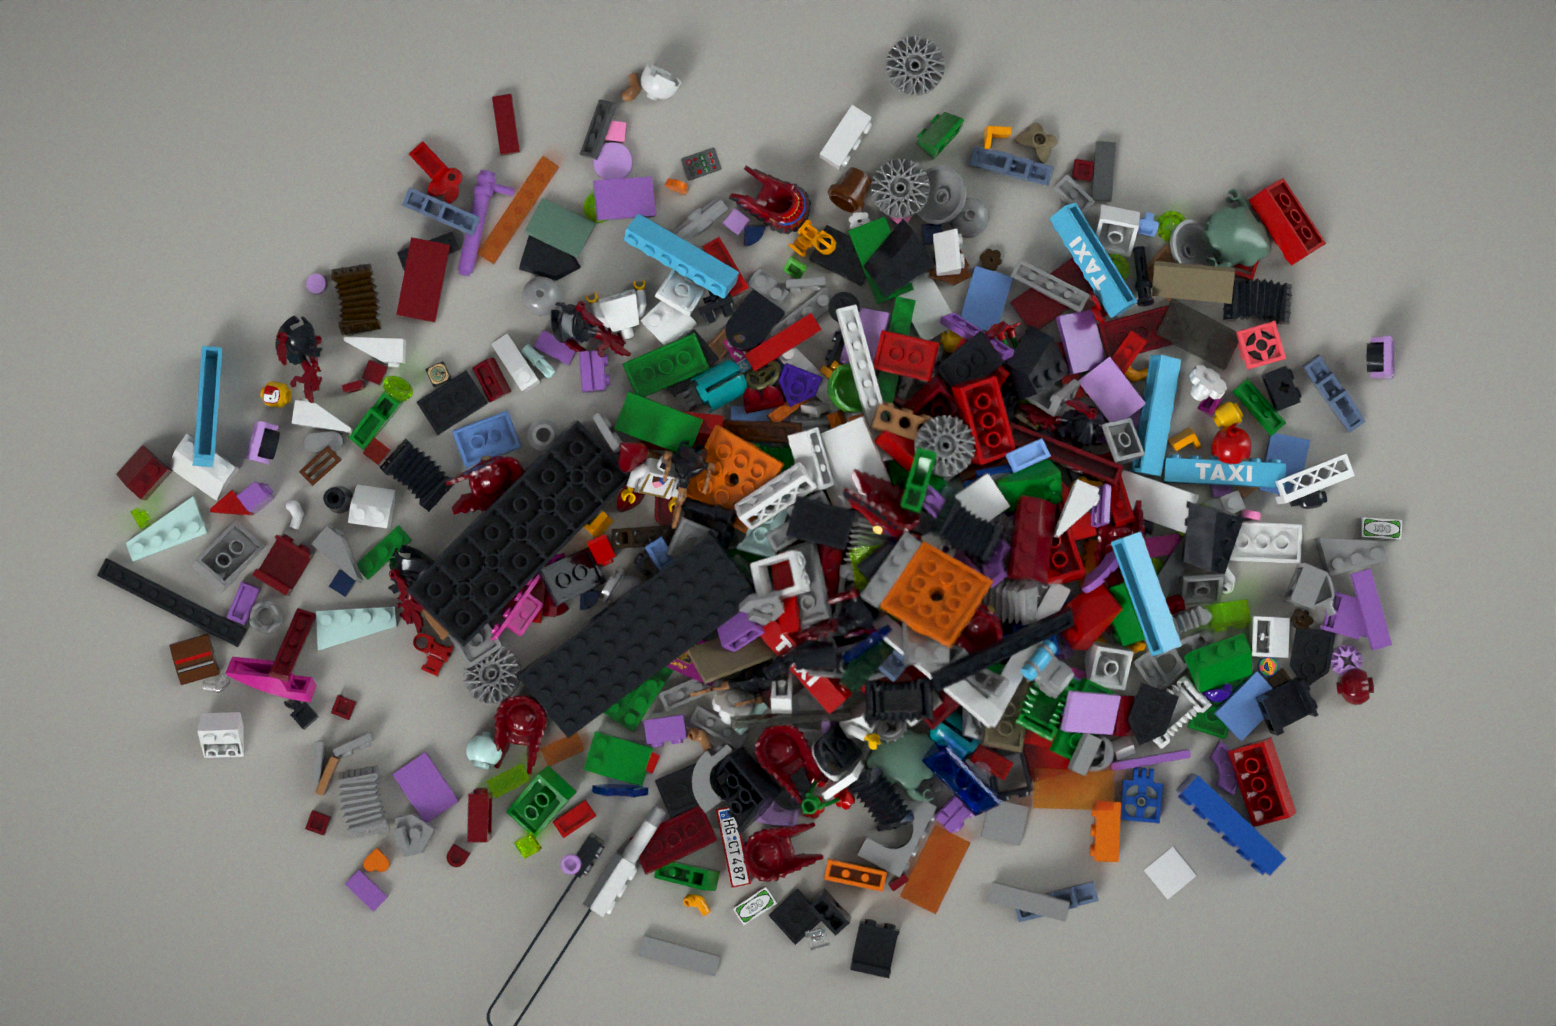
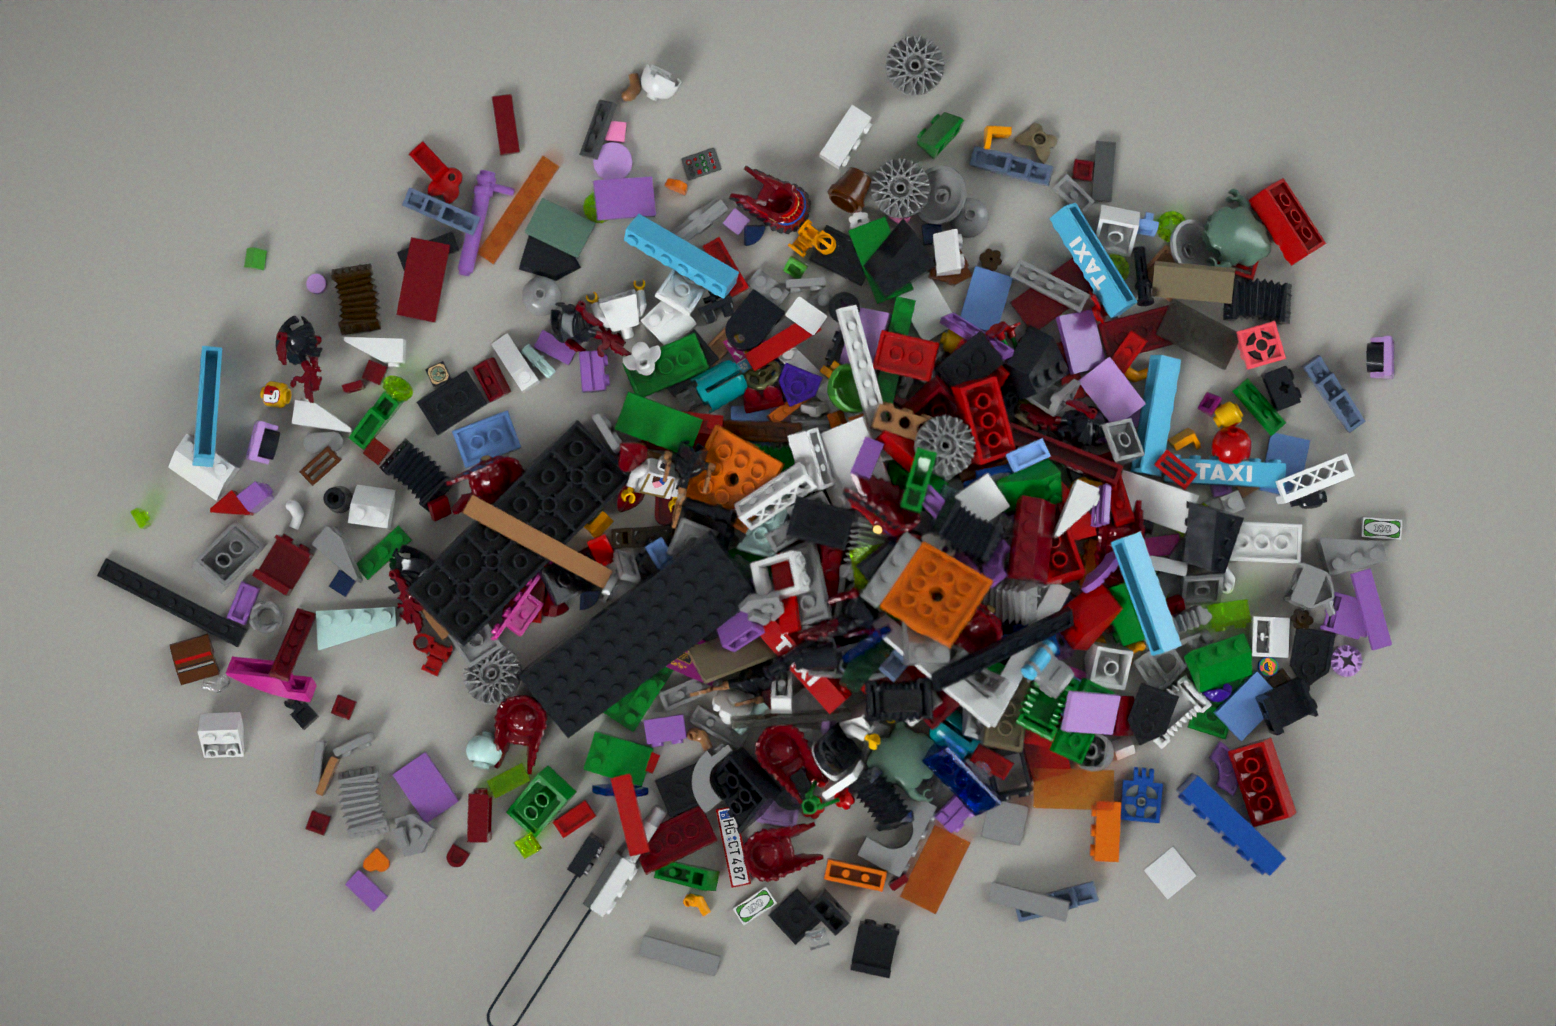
(143, 473): dark red slope -> none
(171, 530): light aqua wing -> none
(255, 258): none -> bright green slope
(439, 508): none -> dark red tile
(537, 541): none -> medium nougat tile
(542, 423): light grey piece -> none
(562, 749): clear orange tile -> none
(570, 864): lavender tile -> none
(626, 566): none -> light grey plate
(630, 815): none -> red tile
(642, 358): none -> white plate
(806, 315): none -> white sticker
(867, 458): none -> medium lavender tile
(887, 735): light grey gear -> none
(1084, 753): light grey tile -> none
(1150, 759): medium lavender tile -> none
(1169, 565): none -> white sticker
(1171, 476): none -> red tile
(1206, 383): white plant -> none
(1251, 515): bright pink tile -> none
(1355, 686): dark red plant -> none

